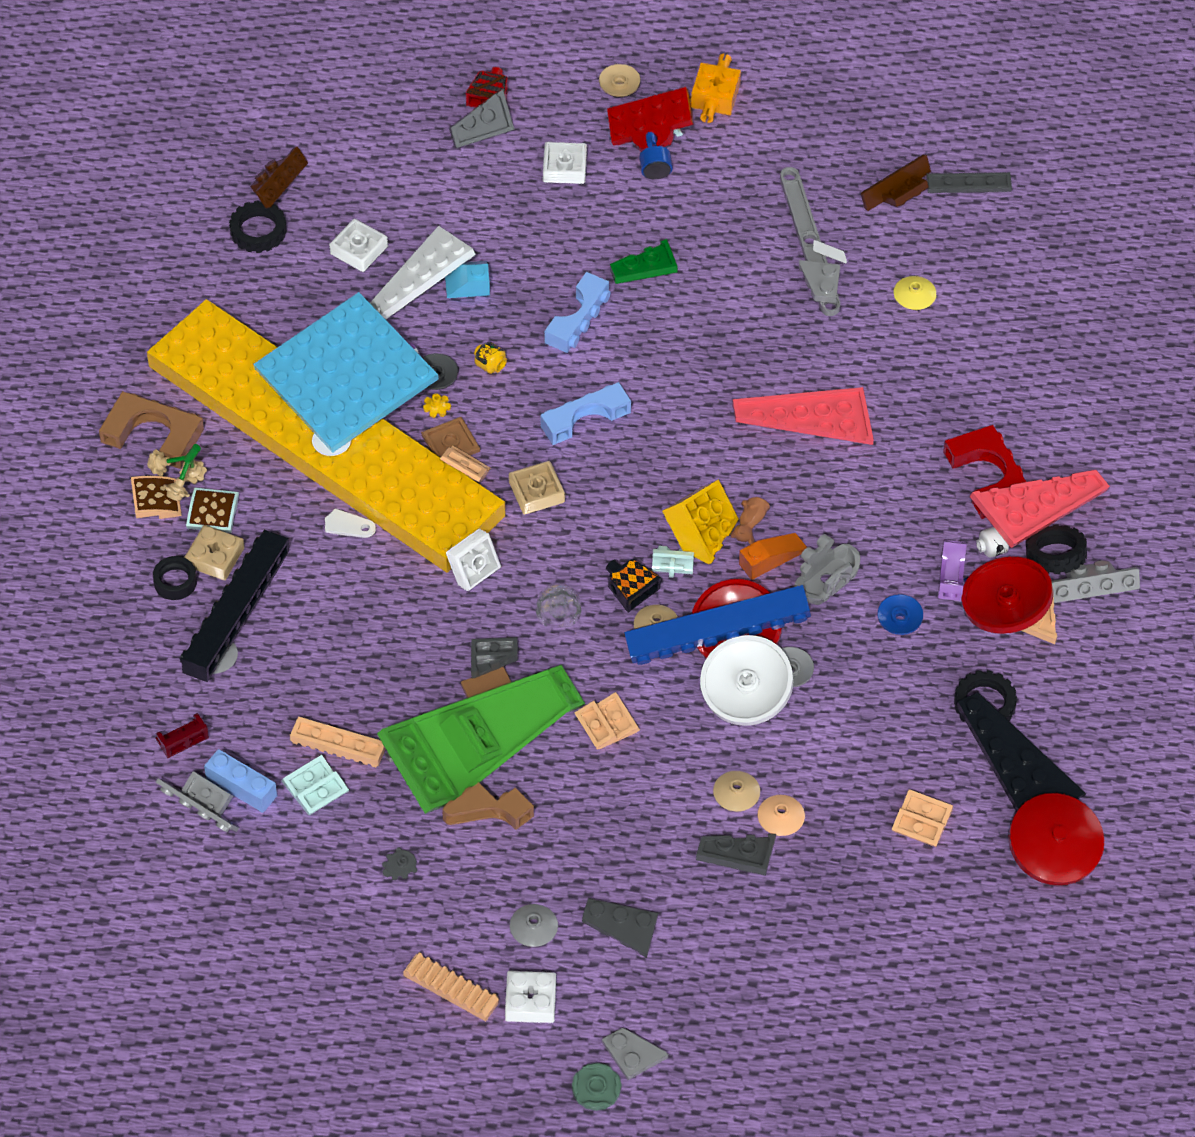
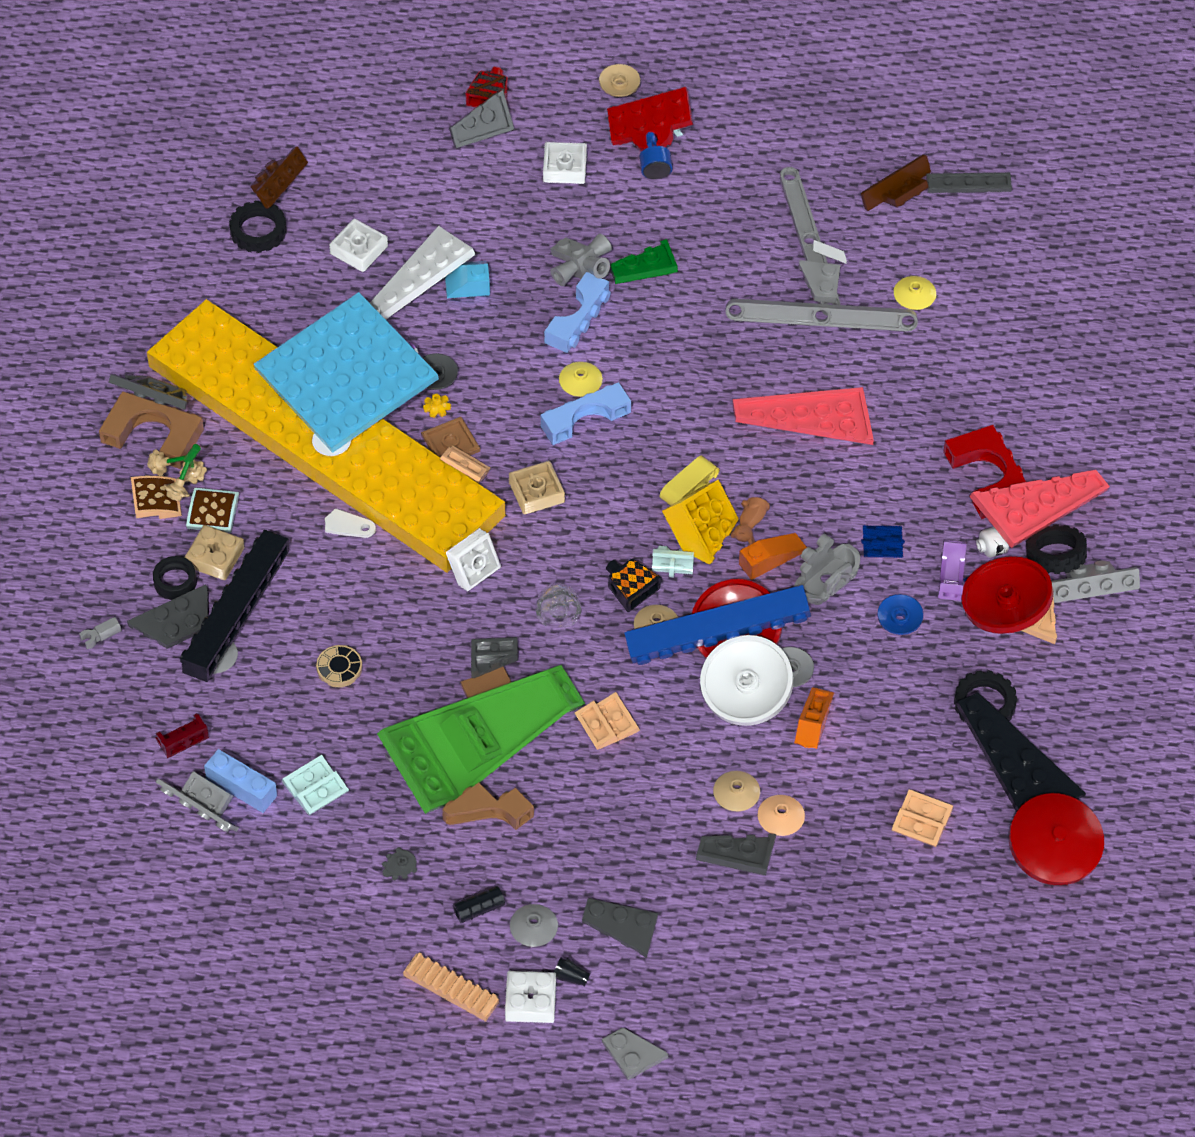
(100, 632): none -> light grey bar
(153, 388): none -> dark grey wing
(175, 619): none -> dark grey wing
(337, 741): light nougat gear -> none
(339, 666): none -> tile
(478, 904): none -> black axle
(490, 357): yellow head -> none
(571, 972): none -> black cone
(580, 259): none -> light grey brick
(580, 385): none -> light yellow dish
(594, 1093): sand green tile -> none
(689, 479): none -> light yellow beam
(715, 88): light orange brick -> none
(813, 718): none -> orange slope
(838, 315): none -> light grey beam
(882, 541): none -> clear blue piece

